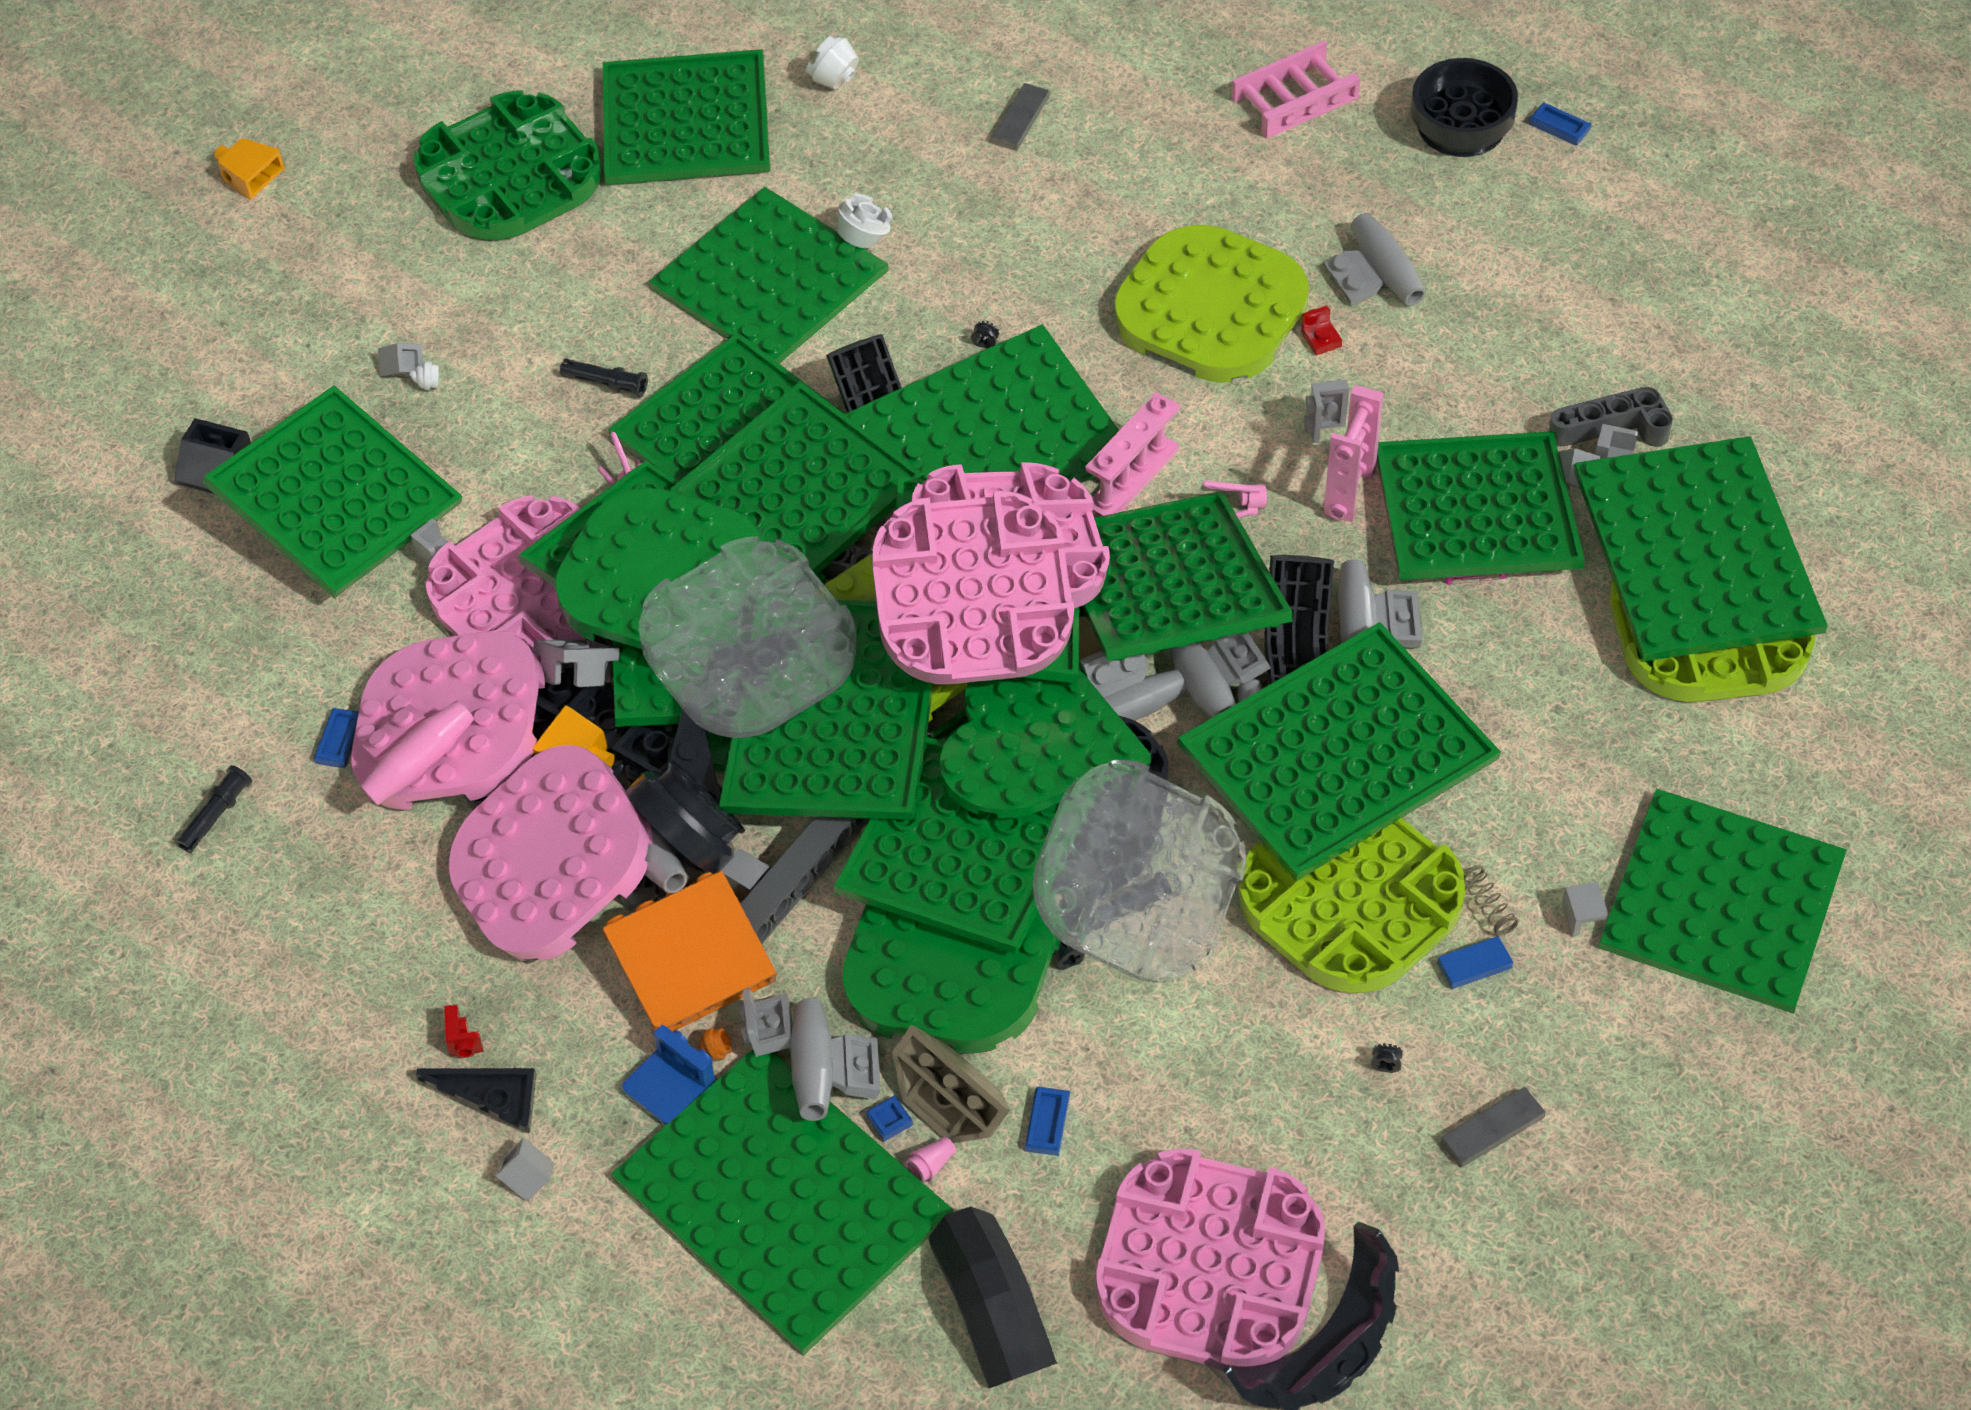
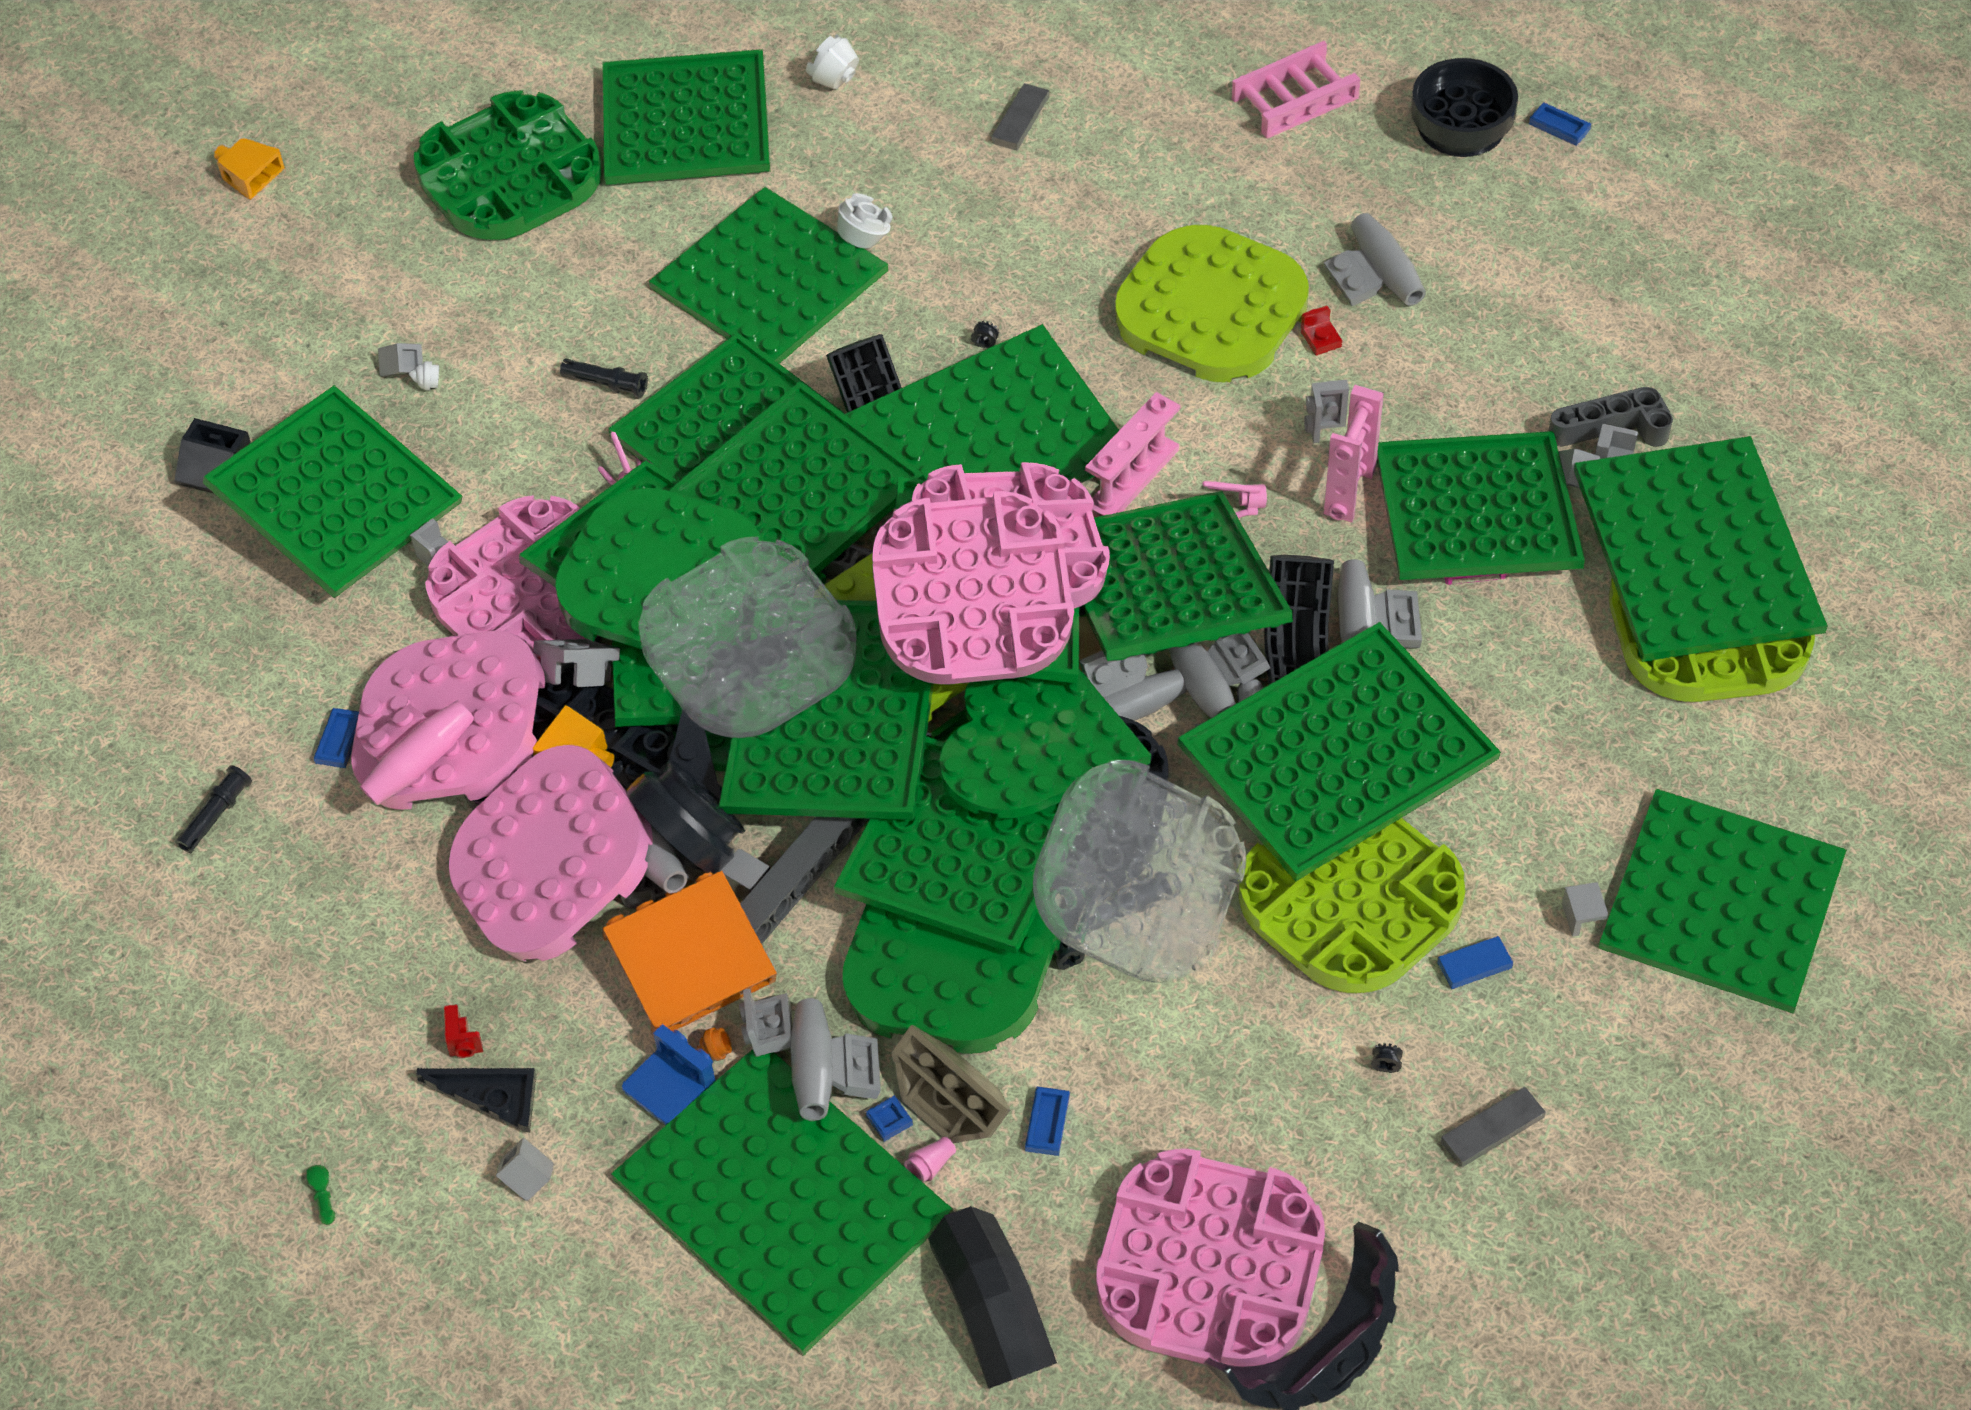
(318, 1181): none -> green piece
(1502, 921): dark tan piece -> none

